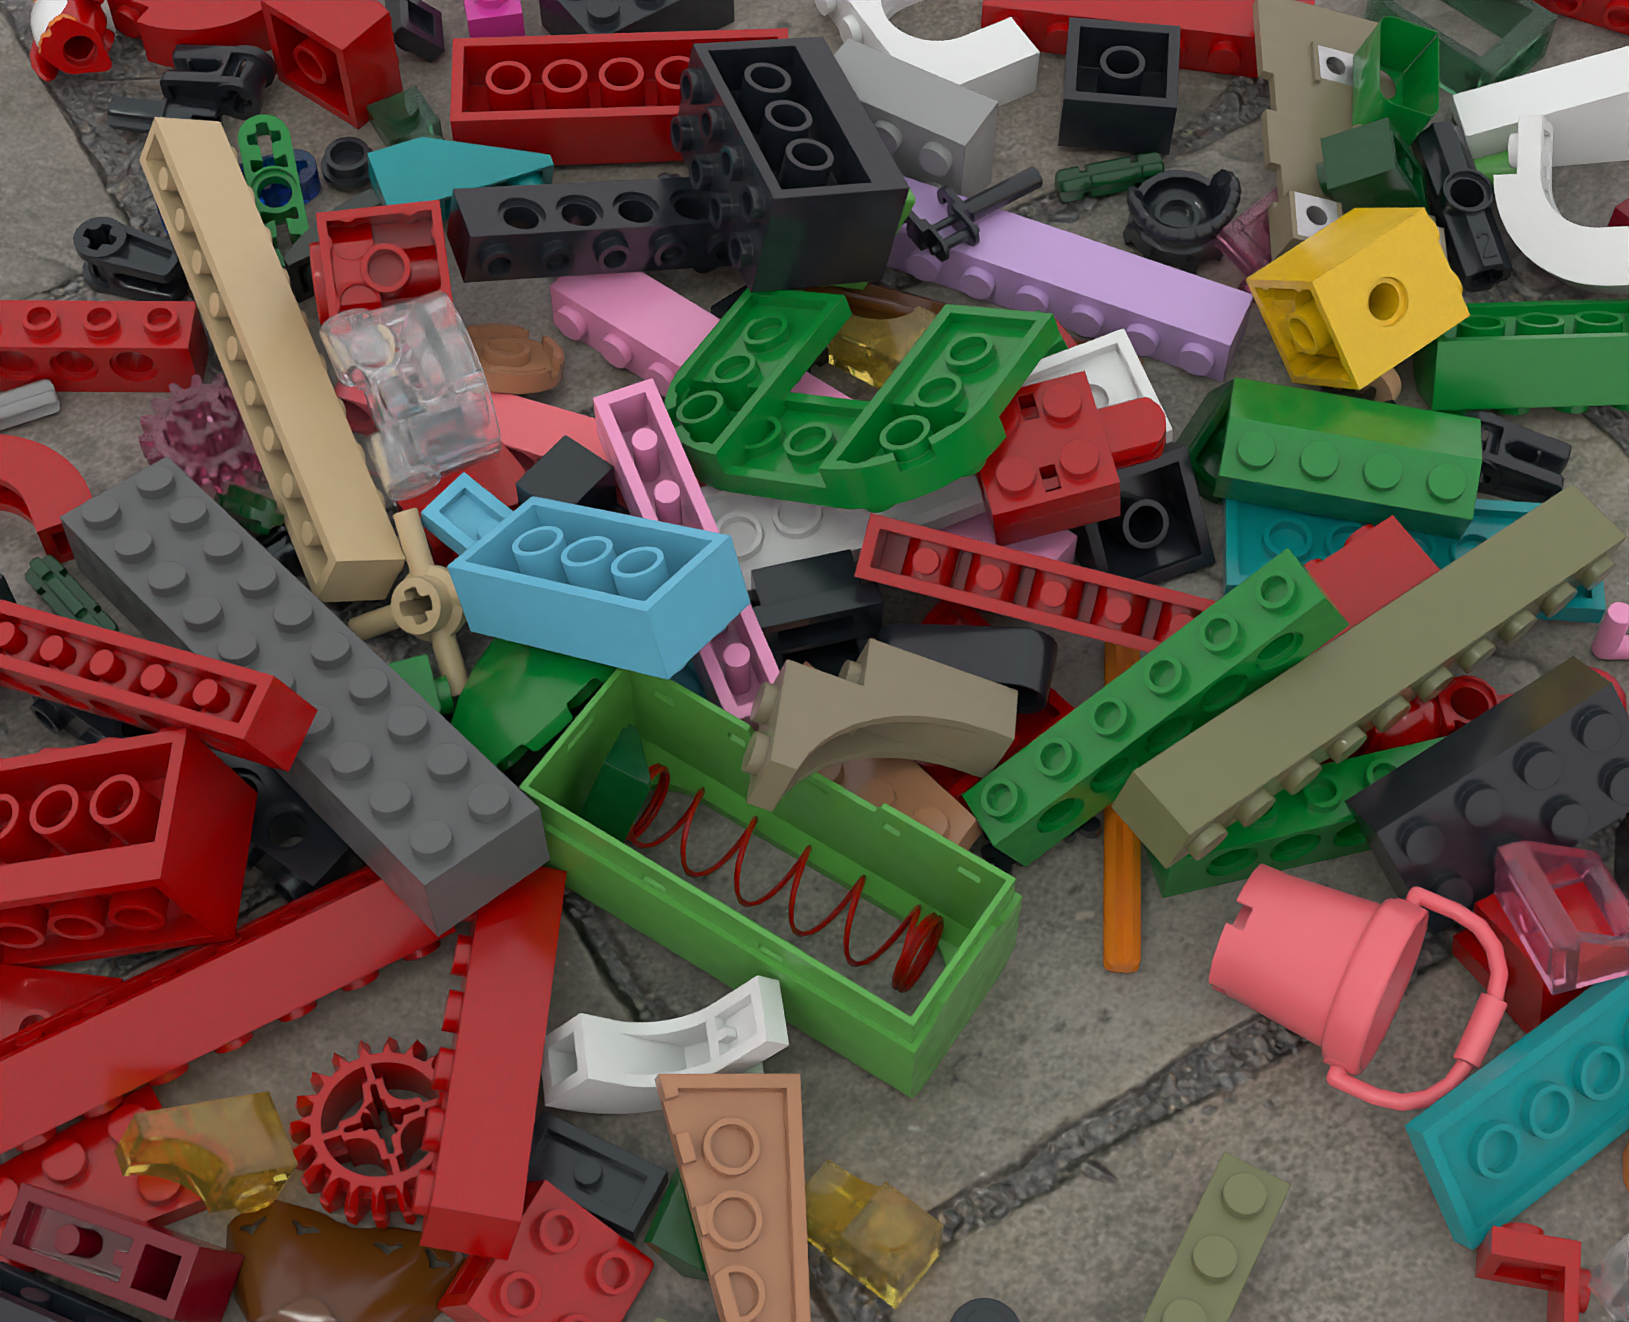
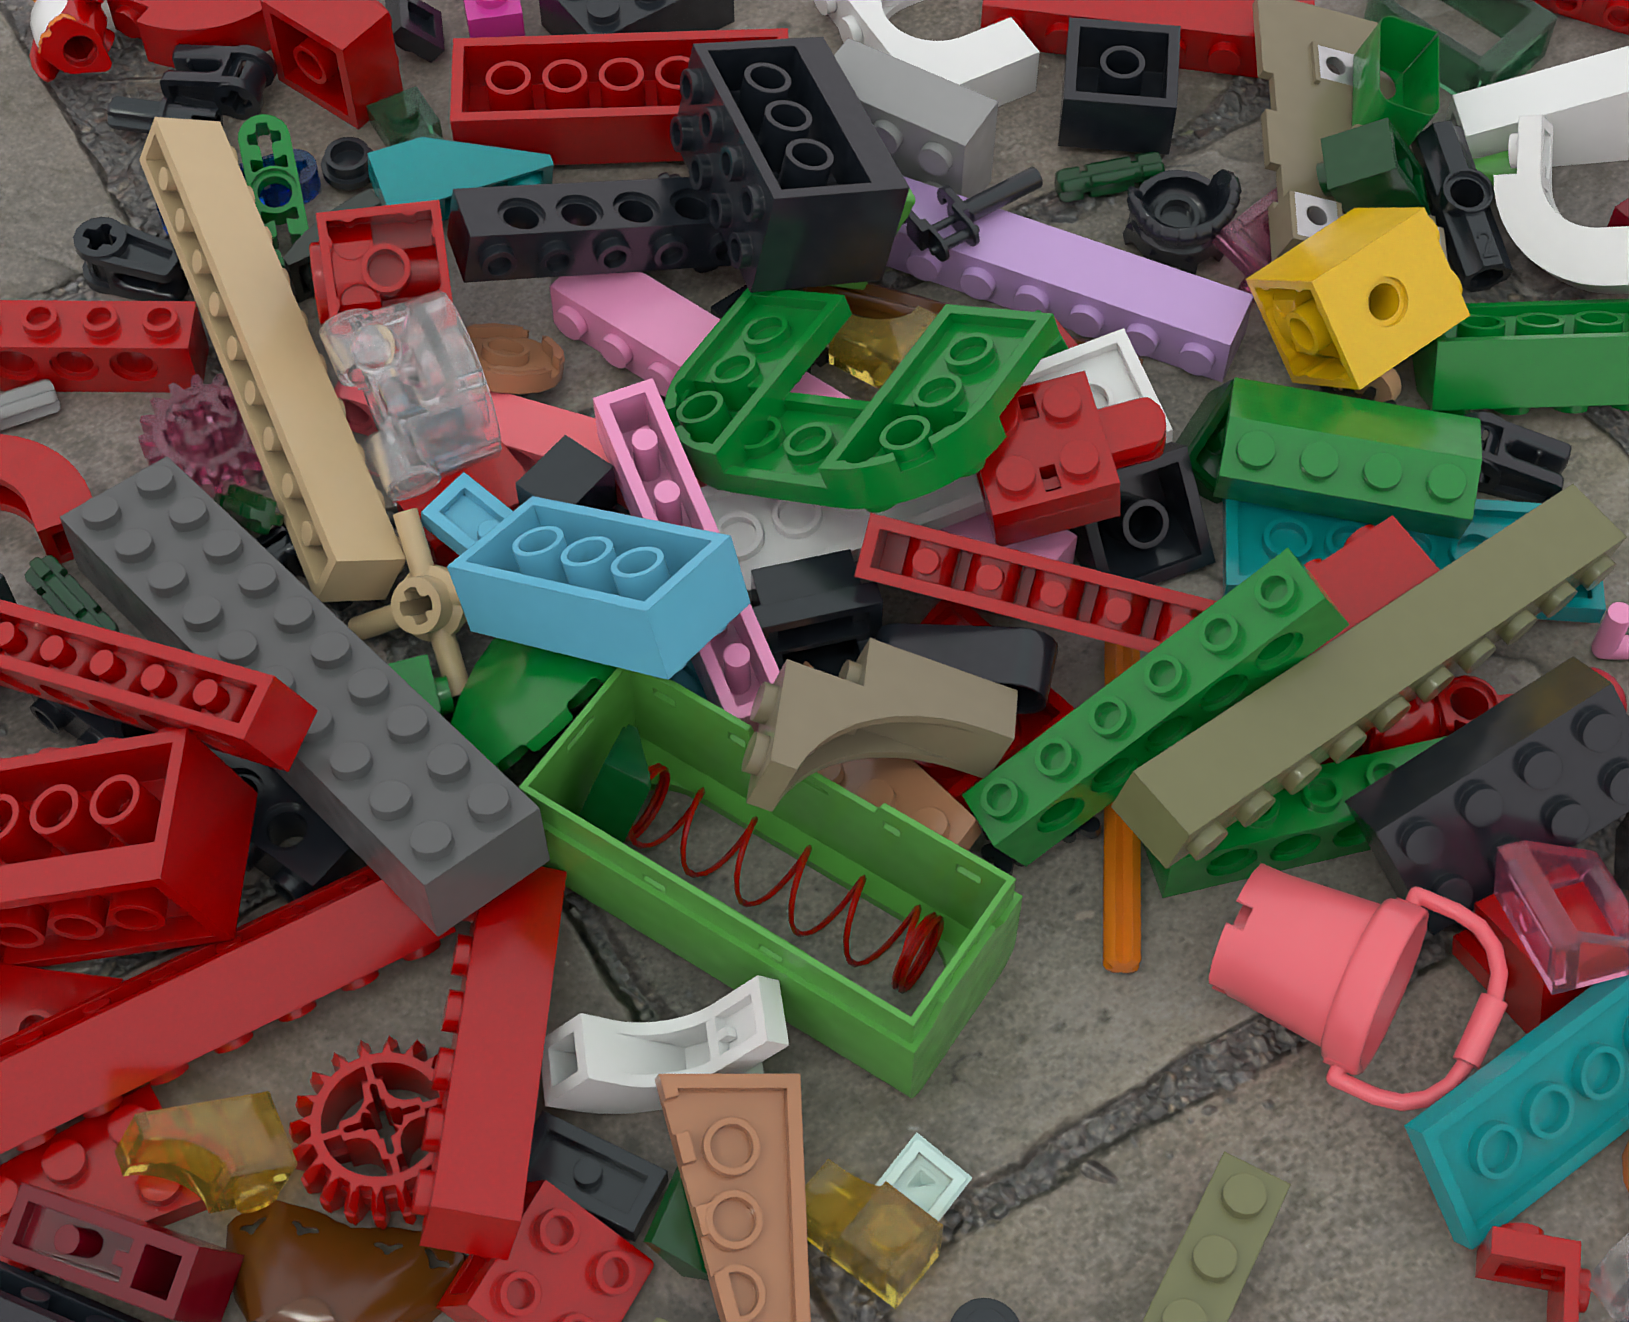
(926, 1177): none -> light aqua tile

